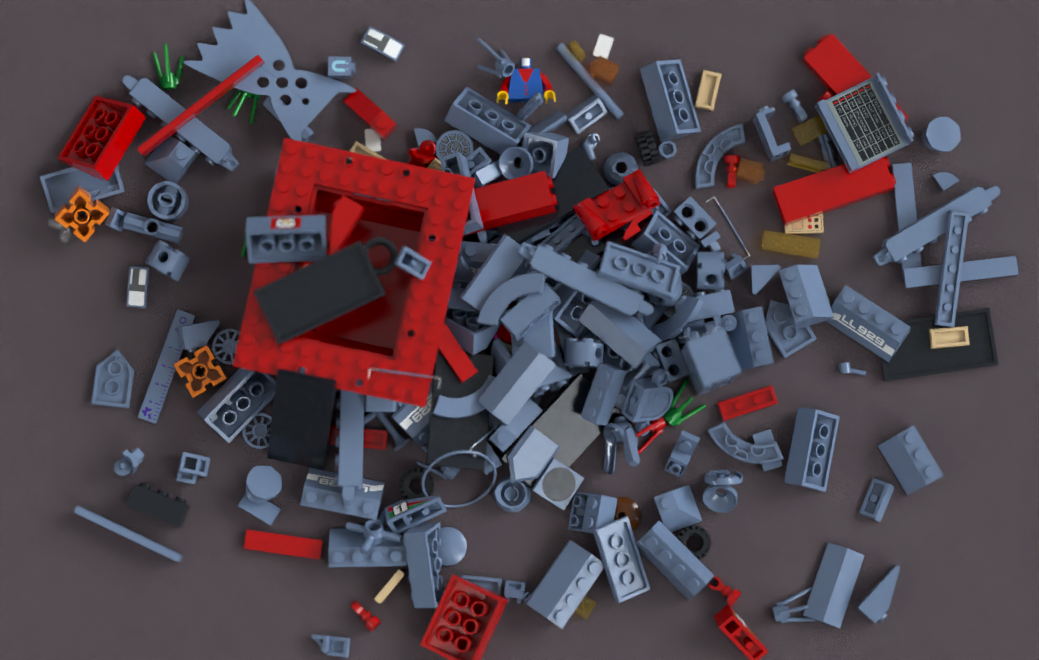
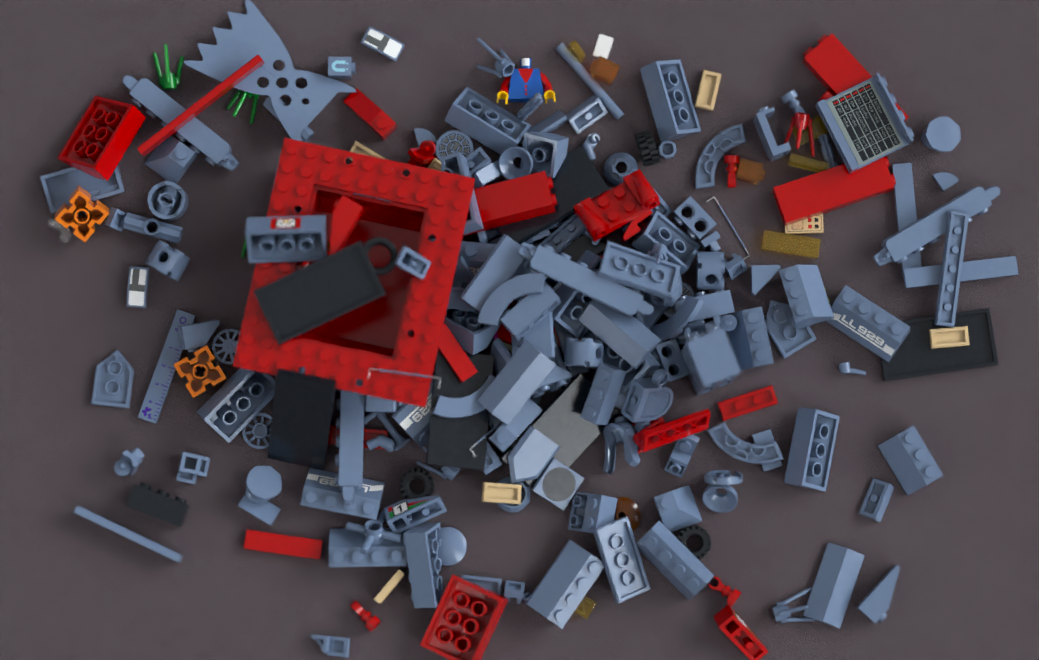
(372, 140): white sticker -> none
(382, 441): none -> sand blue arm
(457, 452): sand blue piece -> none
(501, 493): none -> tan tile
(672, 430): none -> red fence
(673, 415): green plant -> none
(801, 121): none -> red plant

